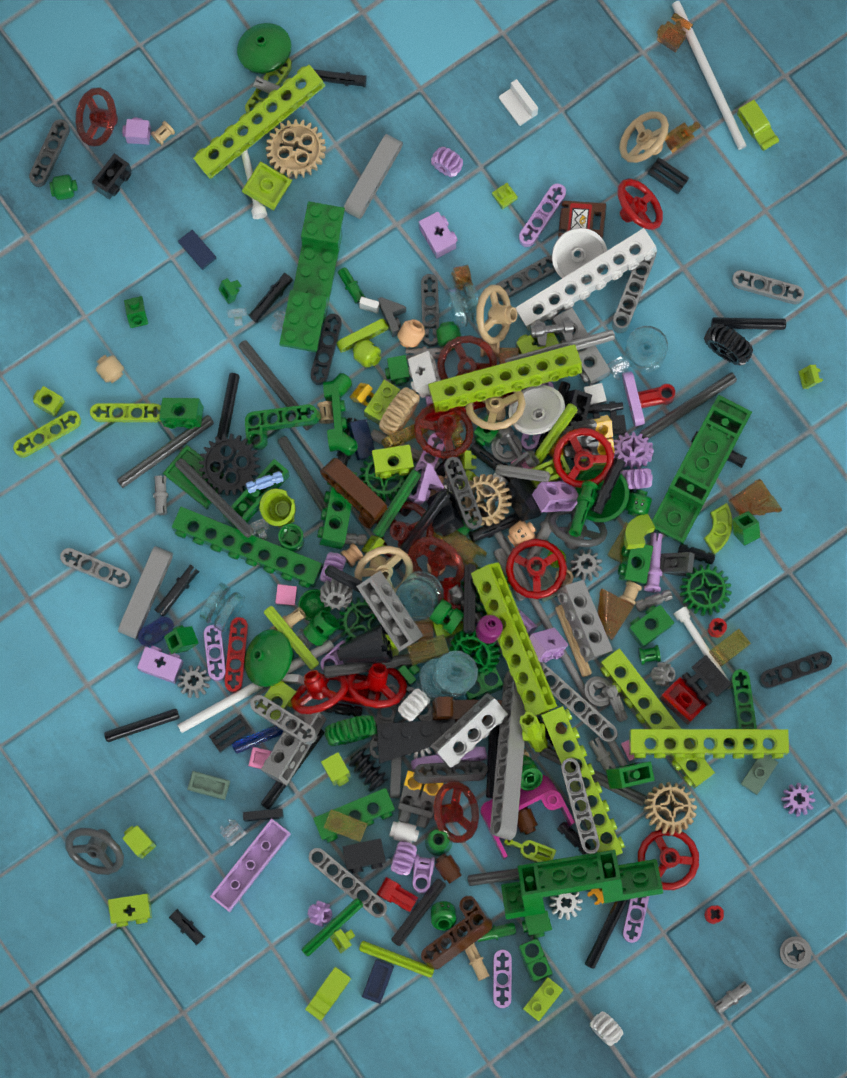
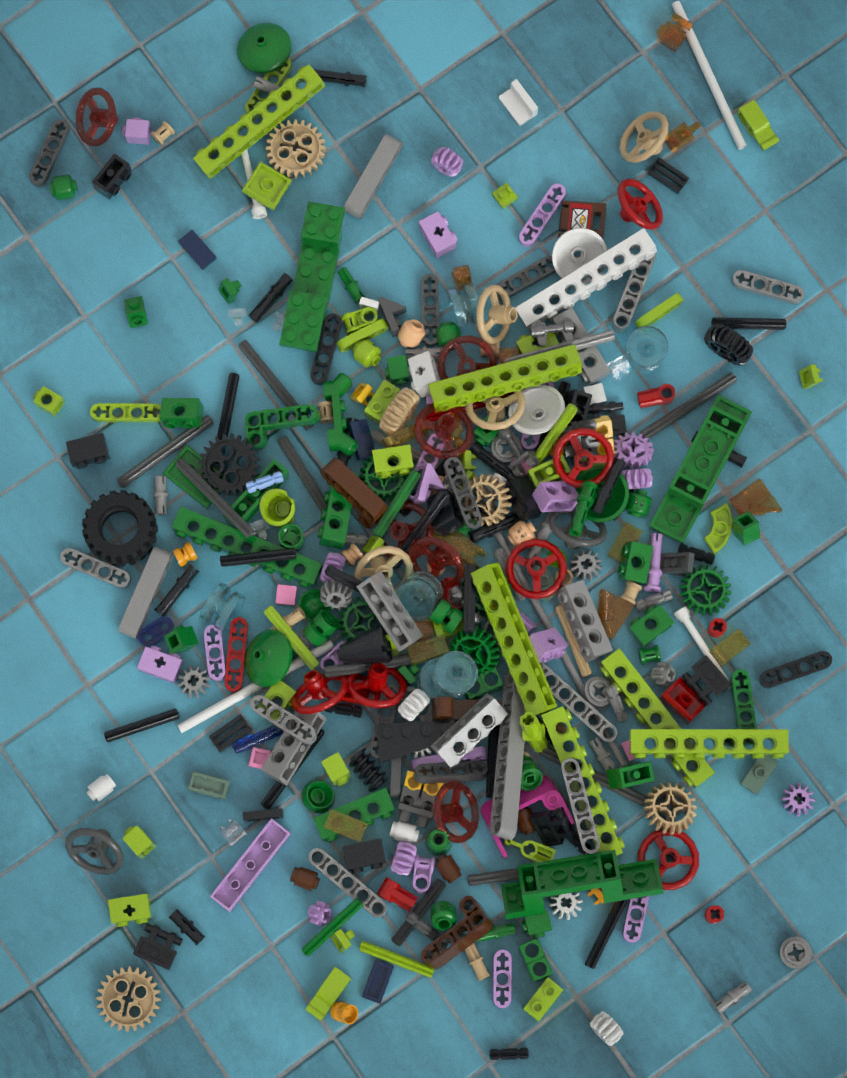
(45, 430): lime beam -> none
(88, 450): none -> black brick
(100, 788): none -> white brick
(108, 506): none -> black tyre
(109, 368): tan head -> none
(111, 993): none -> tan gear
(155, 952): none -> black plate
(185, 554): none -> light orange wheel
(258, 557): none -> black axle
(293, 679): white tile -> none
(304, 878): none -> reddish brown brick
(318, 796): none -> green hat
(344, 1012): none -> light orange wheel
(350, 730): green gear -> none
(358, 319): none -> lime piece
(422, 926): none -> dark grey axle
(489, 629): magenta head -> none
(508, 1054): none -> black axle
(522, 473): light grey axle -> none
(547, 827): none -> black plate
(633, 398): lavender beam -> none
(637, 530): lime tile -> none
(660, 311): none -> lime beam

